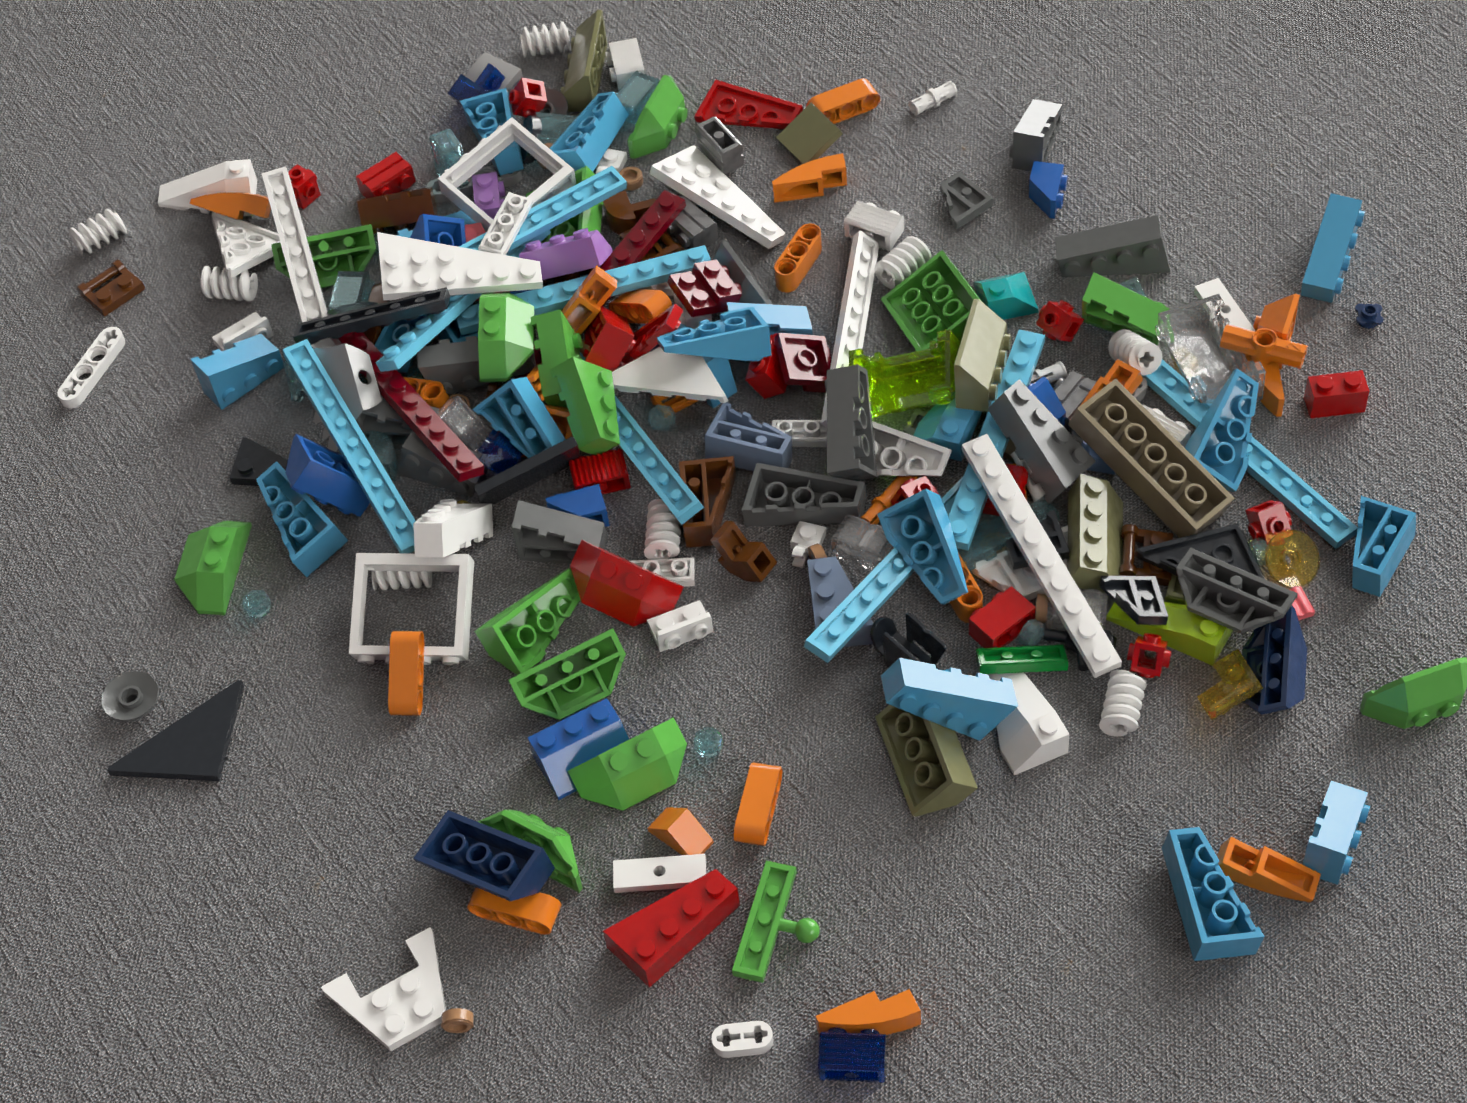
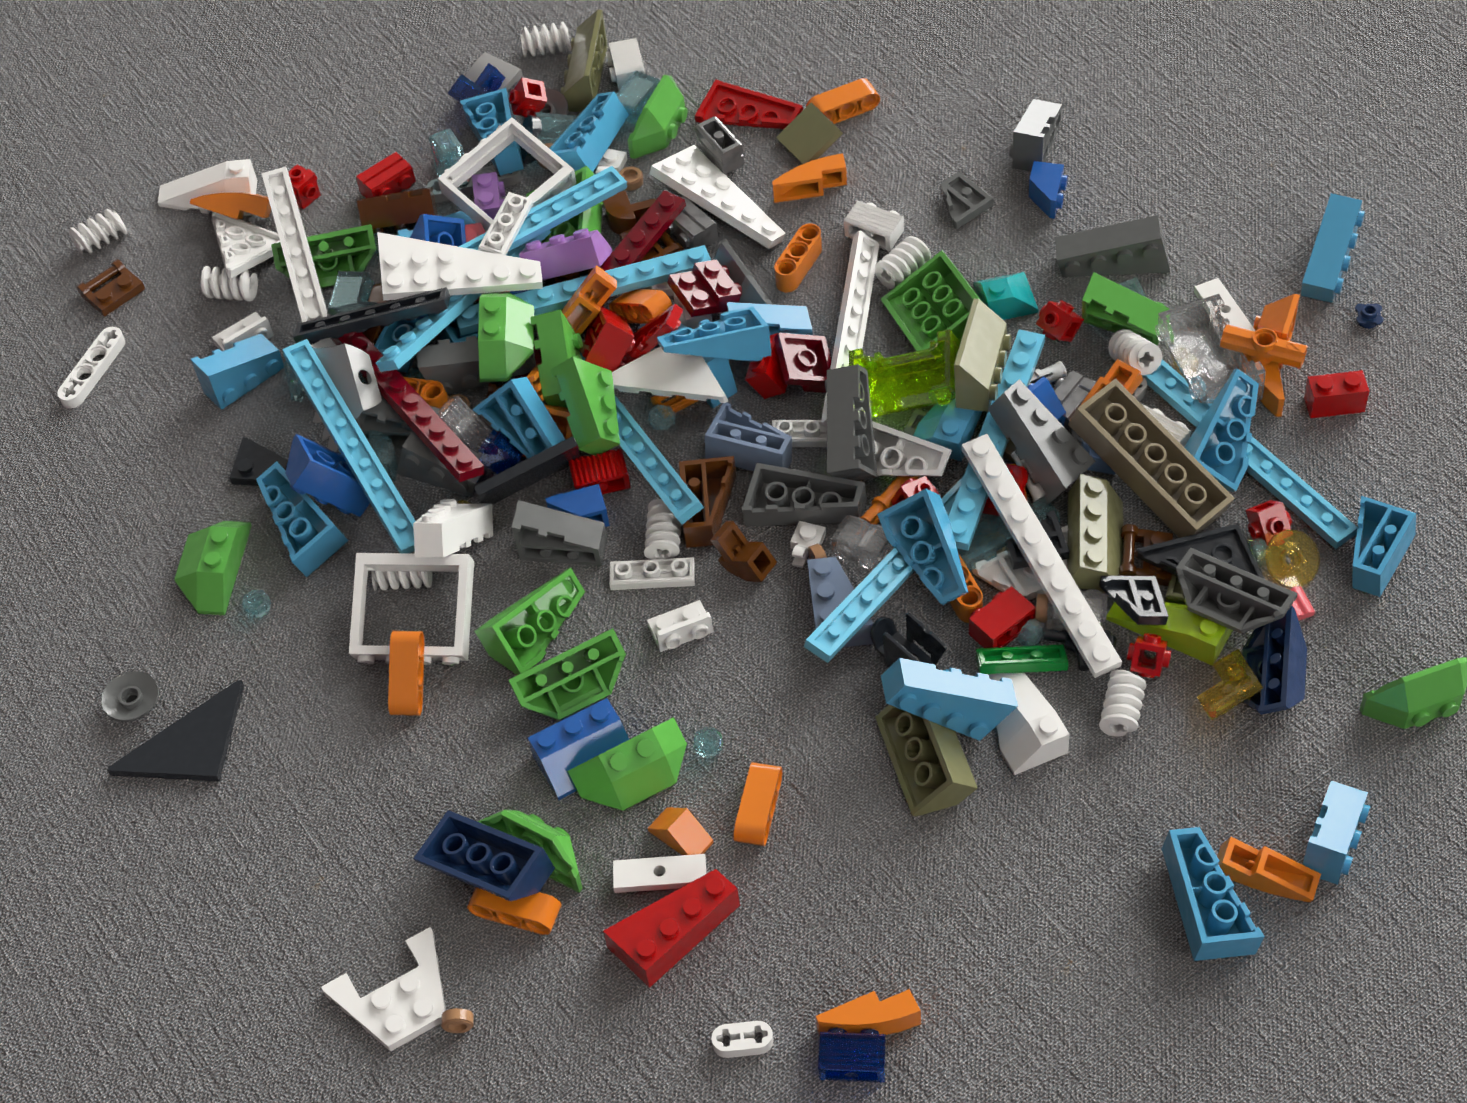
(621, 586): red wedge -> none
(766, 922): bright green plate -> none
(932, 98): white pin -> none

